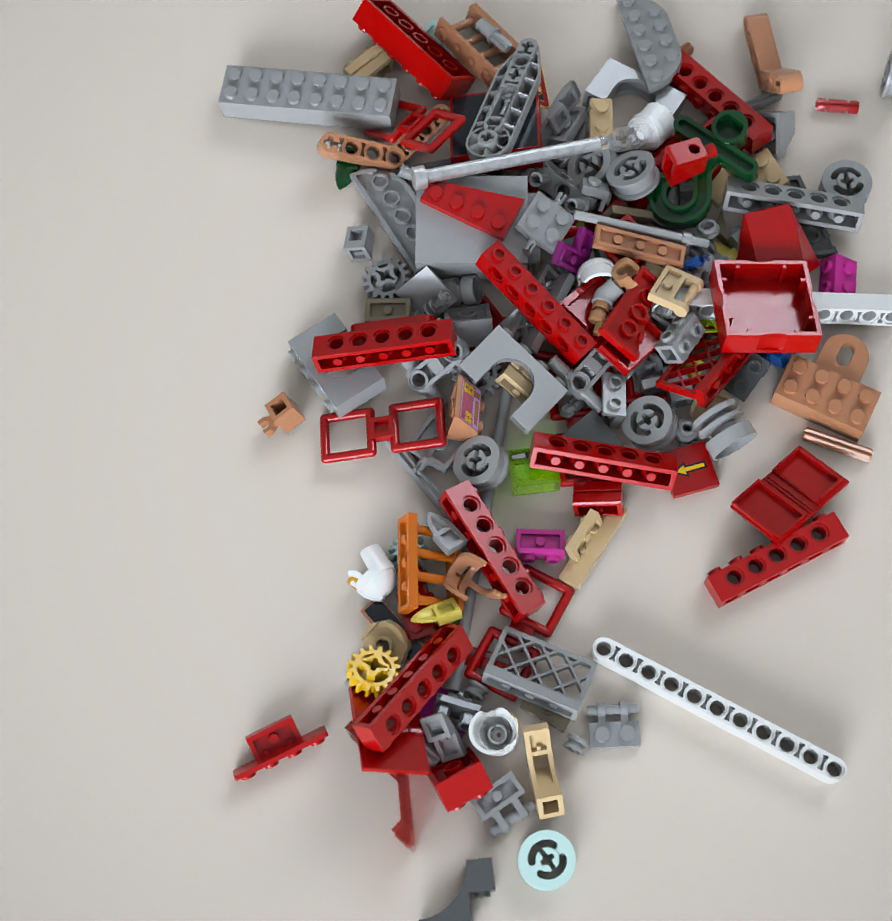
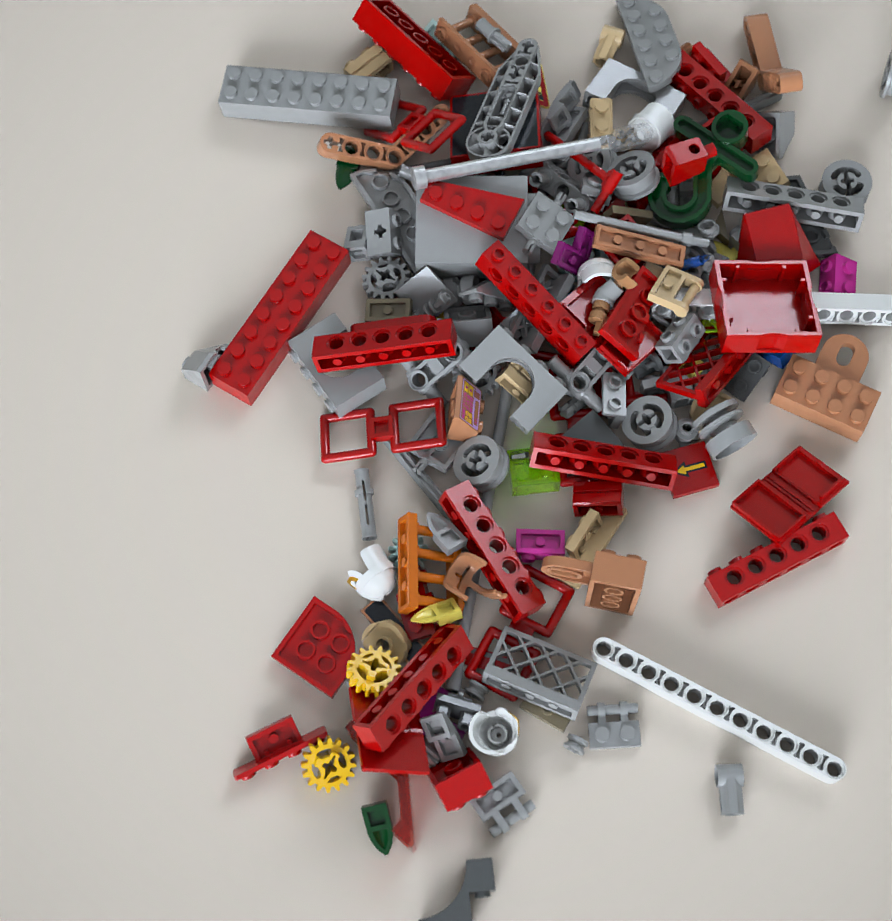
(199, 364): none -> light grey slope
(279, 317): none -> red brick
(283, 413): nougat brick -> none
(318, 647): none -> red plate
(325, 774): none -> yellow gear
(368, 530): none -> light grey pin
(379, 825): none -> dark green plate
(383, 233): none -> light grey brick
(487, 294): none -> light grey slope
(542, 771): tan arch -> none
(563, 847): light aqua wheel -> none
(609, 41): none -> tan piece
(609, 178): none -> red bar
(611, 579): none -> nougat brick
(709, 62): none -> red bracket
(730, 780): none -> light grey piece
(742, 79): none -> nougat slope
(836, 106): red axle -> none
(837, 444): nougat axle -> none

